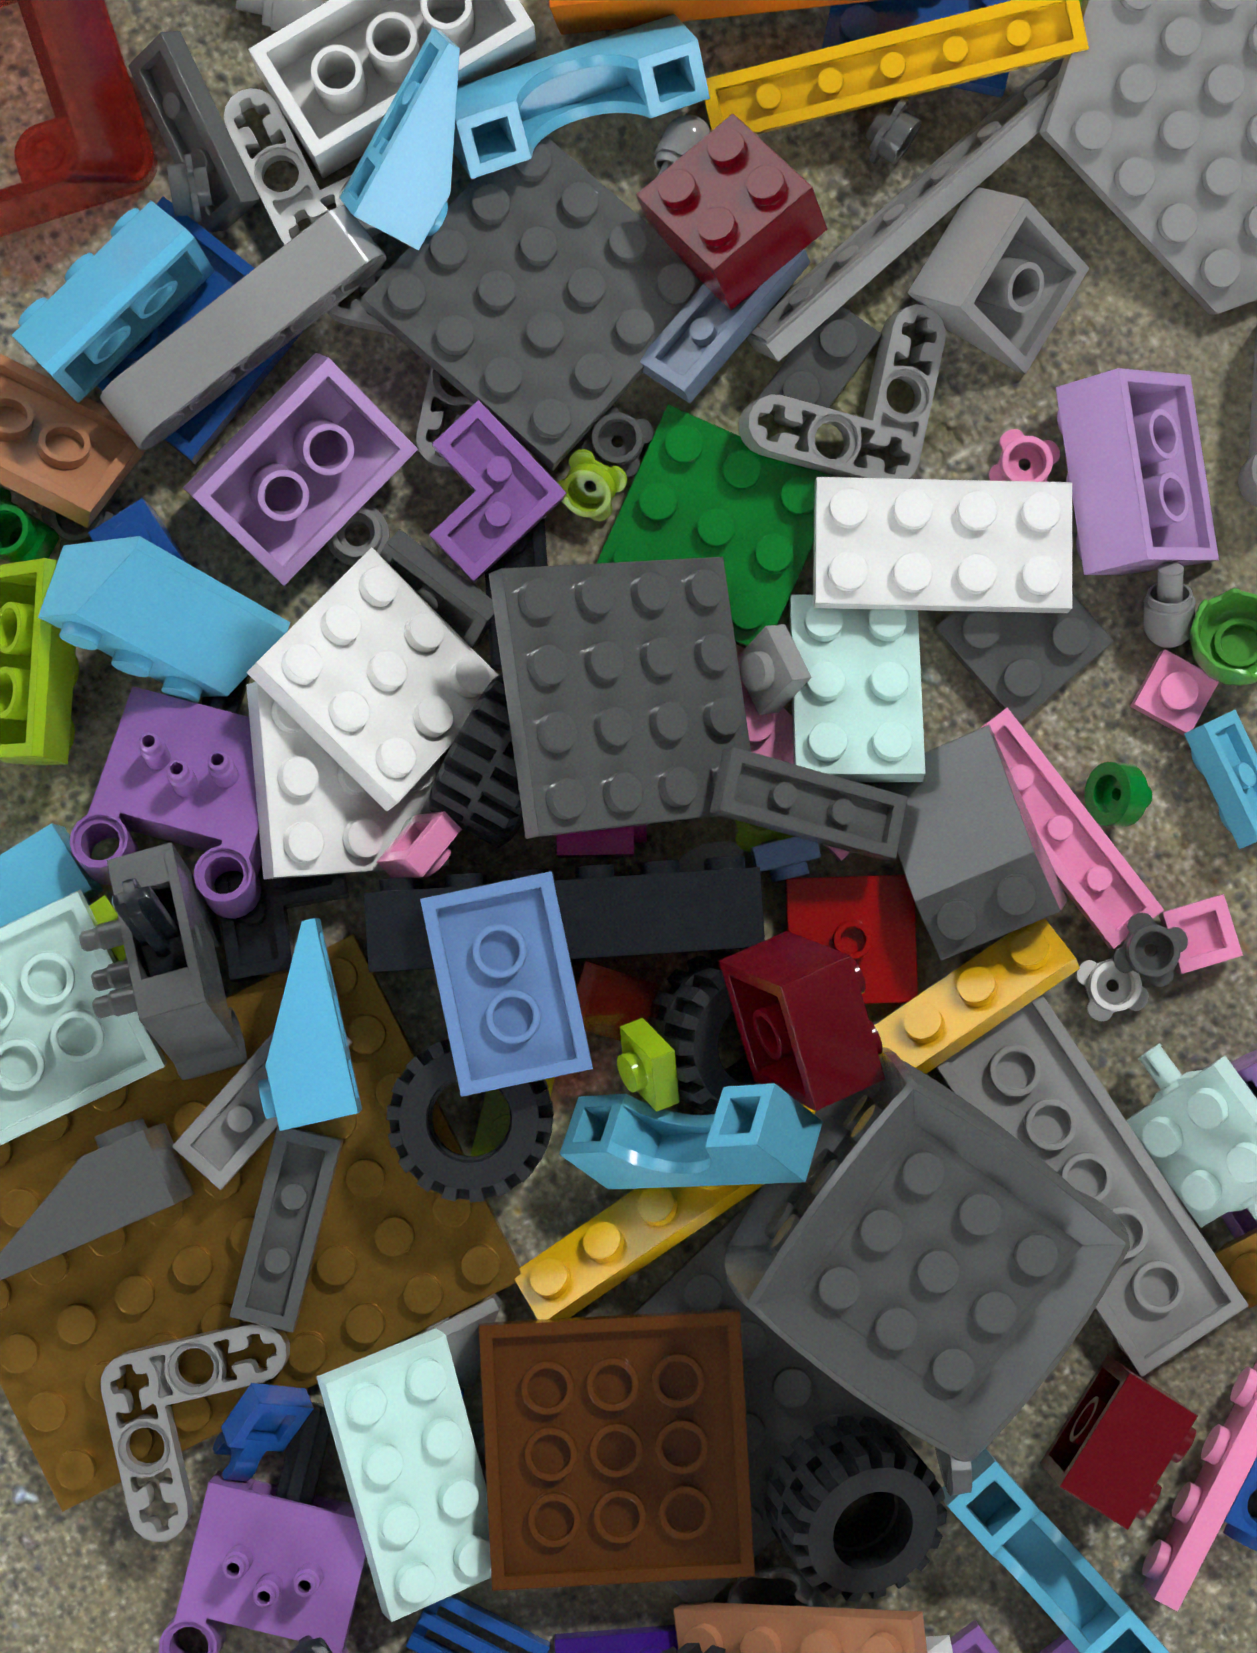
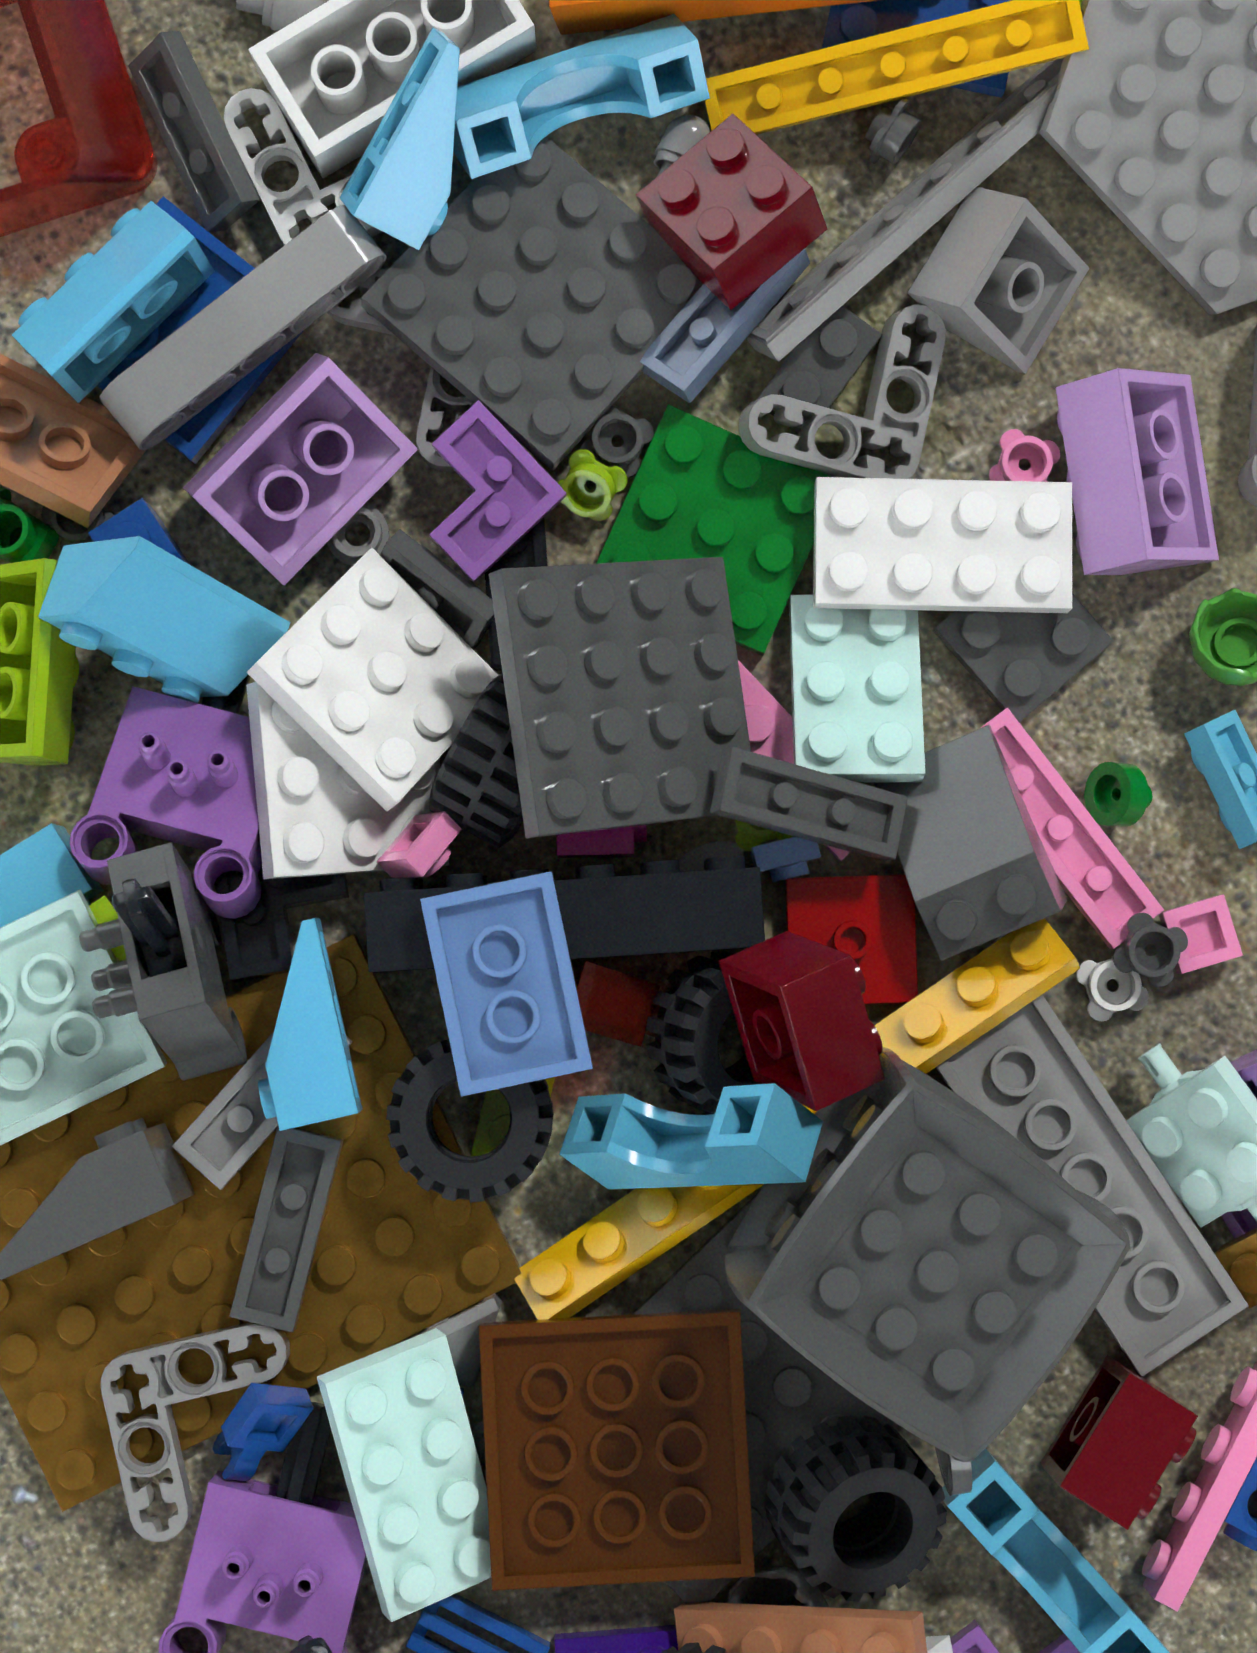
(188, 188): dark grey plate -> none
(648, 1065): lime plate -> none
(772, 669): light grey plate -> none
(1169, 607): light grey cylinder -> none
(1174, 692): bright pink plate -> none

